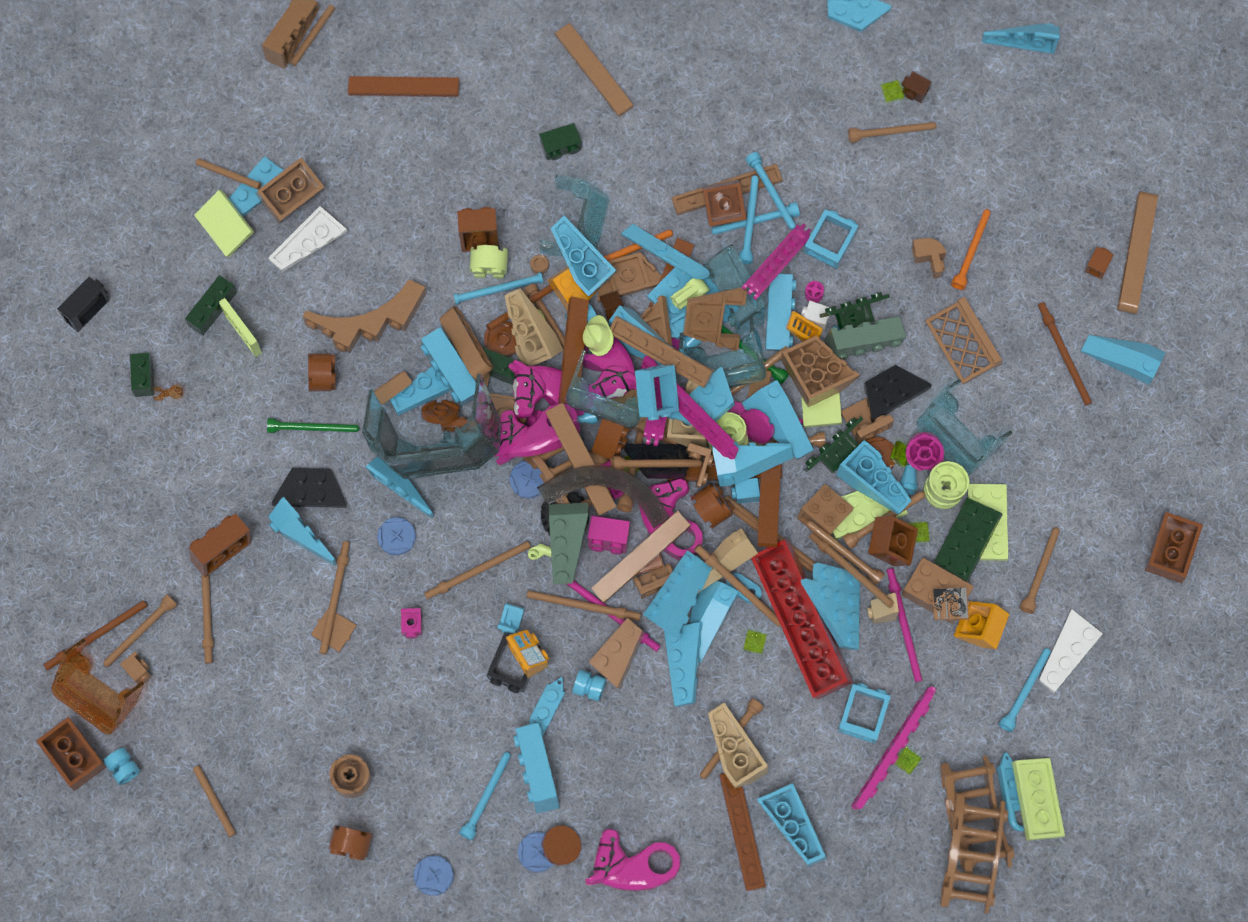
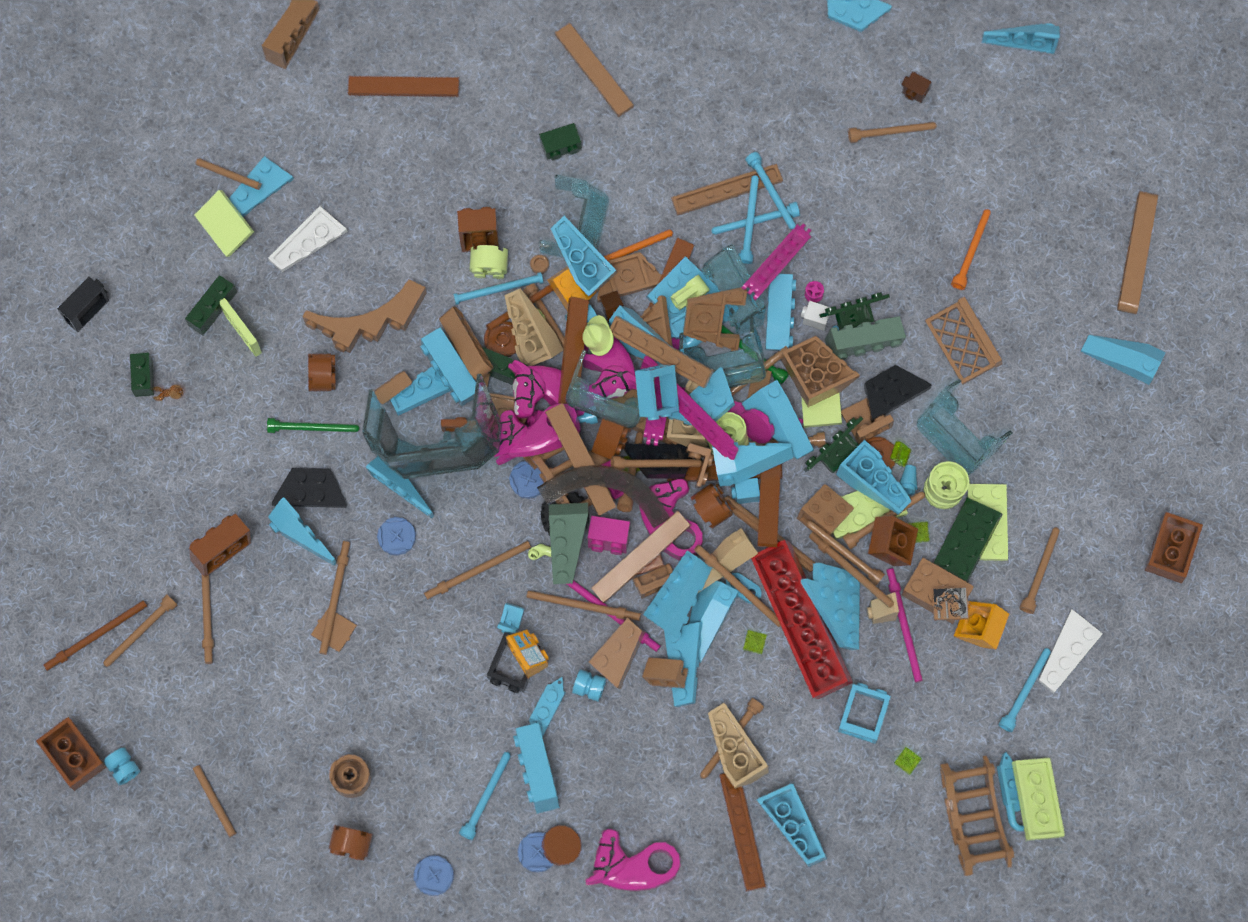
(88, 695): clear orange windscreen -> none
(136, 668): medium nougat brick -> none
(289, 190): medium nougat brick -> none
(311, 36): medium nougat bar -> none
(416, 629): dark pink brick -> none
(440, 412): dark orange tile -> none
(665, 252): medium azure piece -> none
(665, 672): none -> medium nougat hinge
(724, 203): dark orange brick -> none
(815, 329): light orange slope -> none
(823, 254): medium azure window -> none
(890, 755): dark pink hinge -> none
(892, 91): clear neon green tile -> none
(924, 451): dark pink cylinder -> none
(929, 250): medium nougat brick -> none
(955, 852): medium nougat fence -> none
(1050, 322): dark orange bar -> none
(1099, 262): dark orange brick -> none

